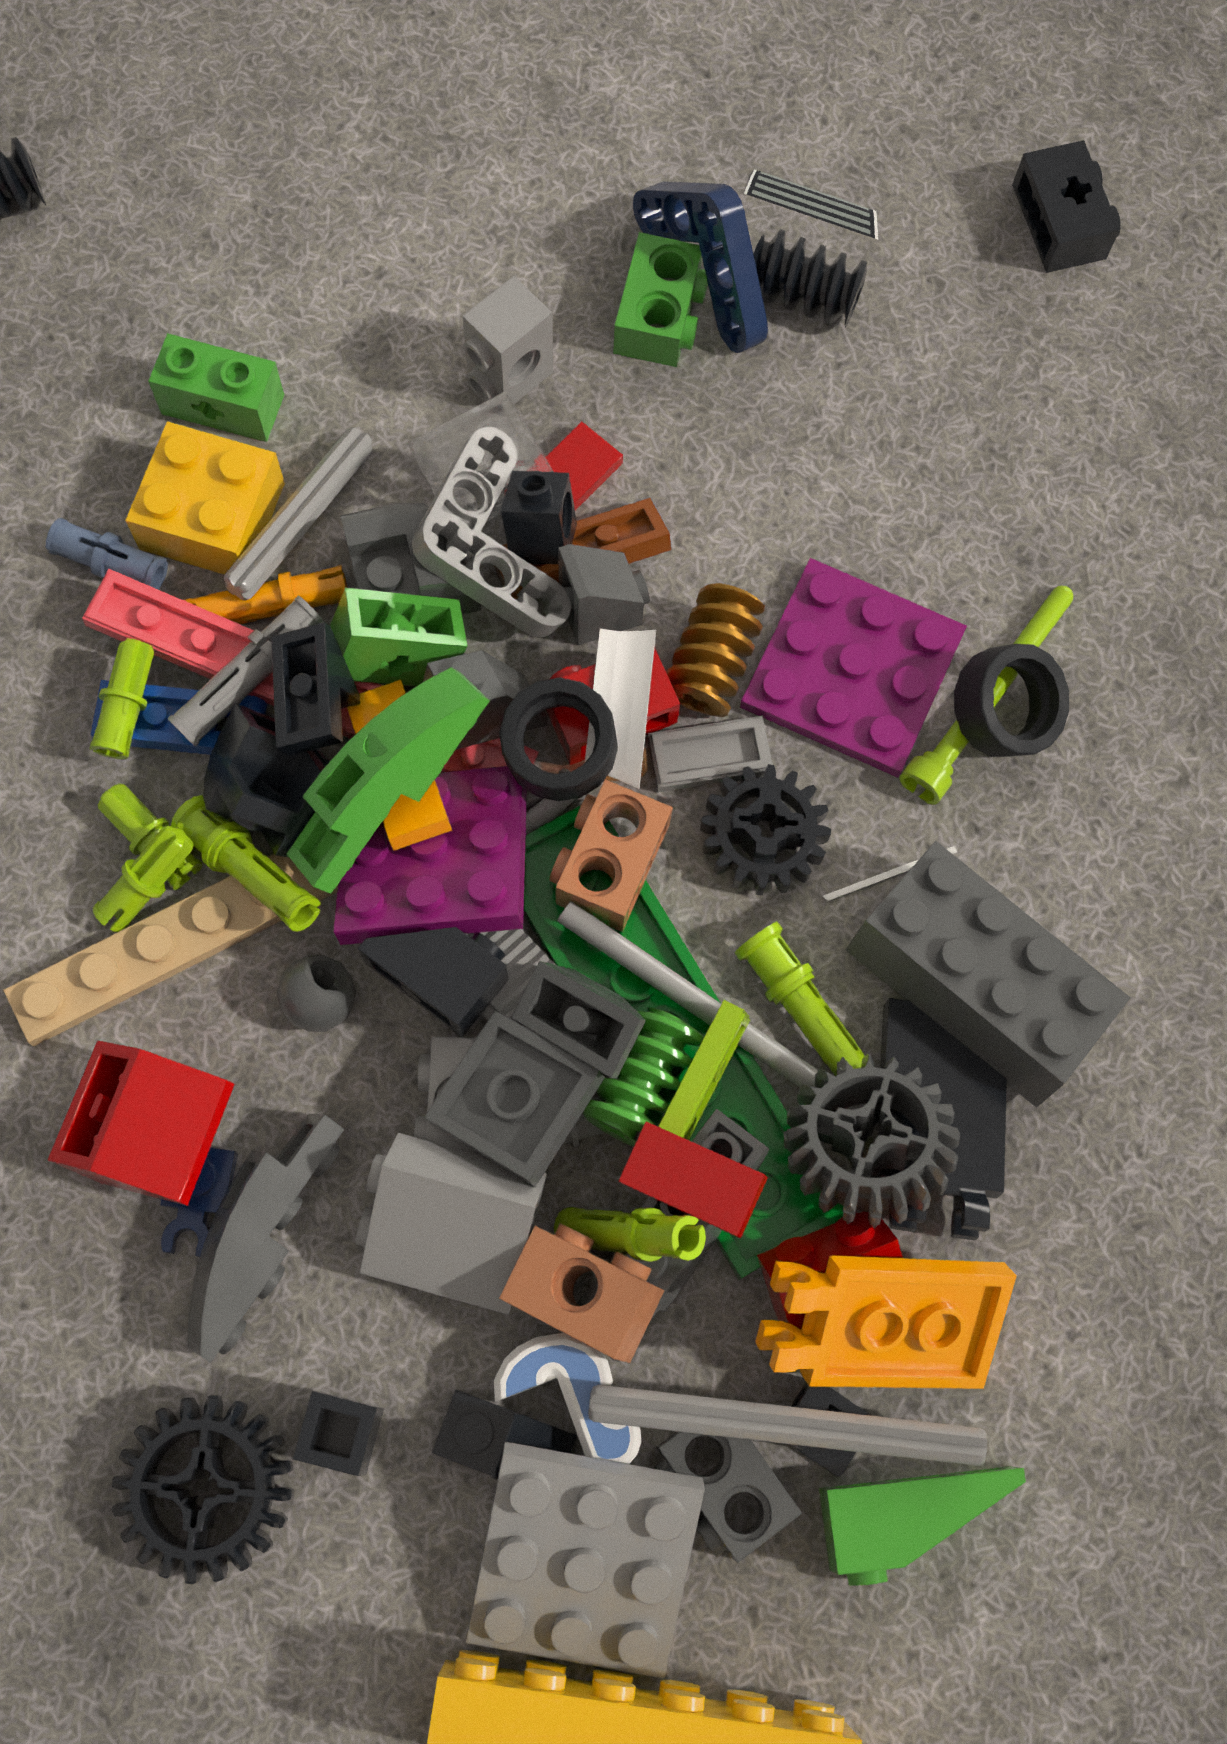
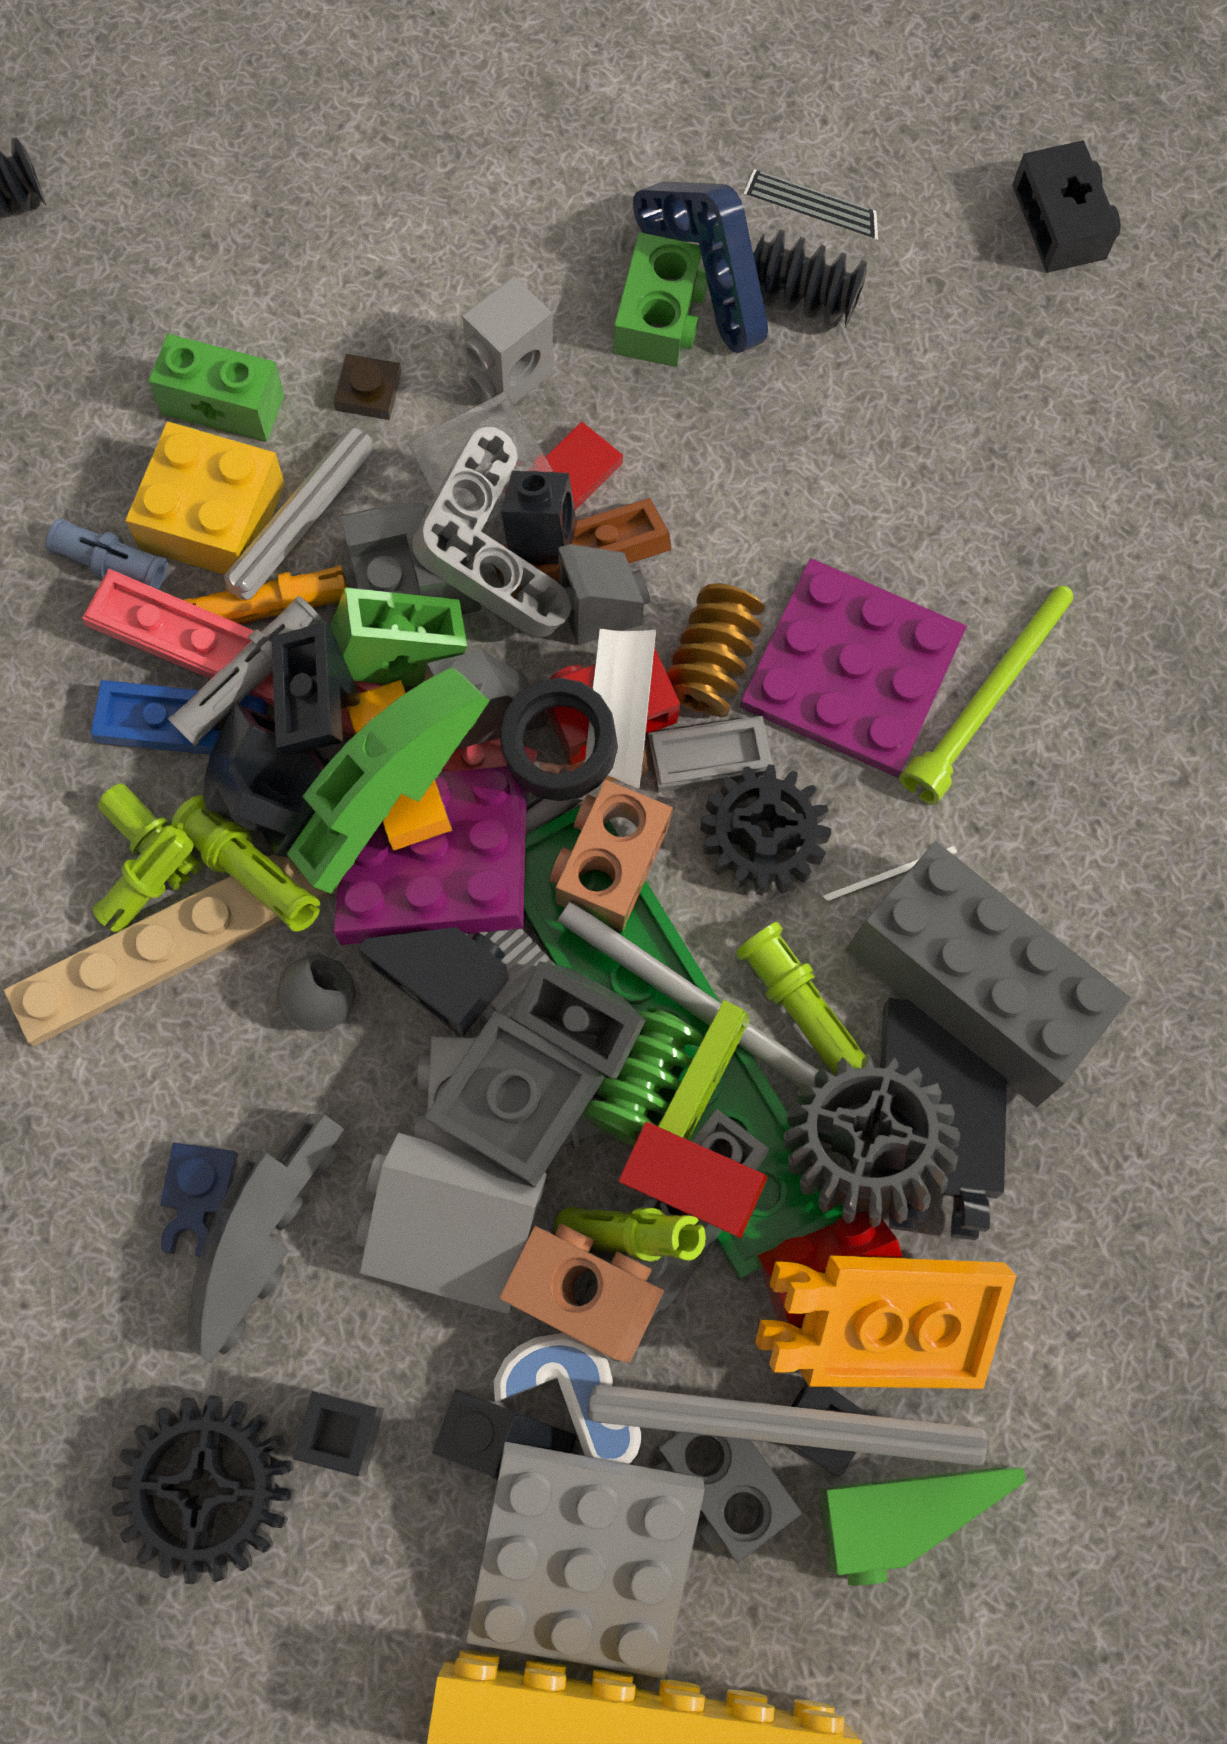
(122, 700): lime axle -> none
(141, 1122): red slope -> none
(367, 386): none -> dark brown plate
(1046, 692): black tyre -> none

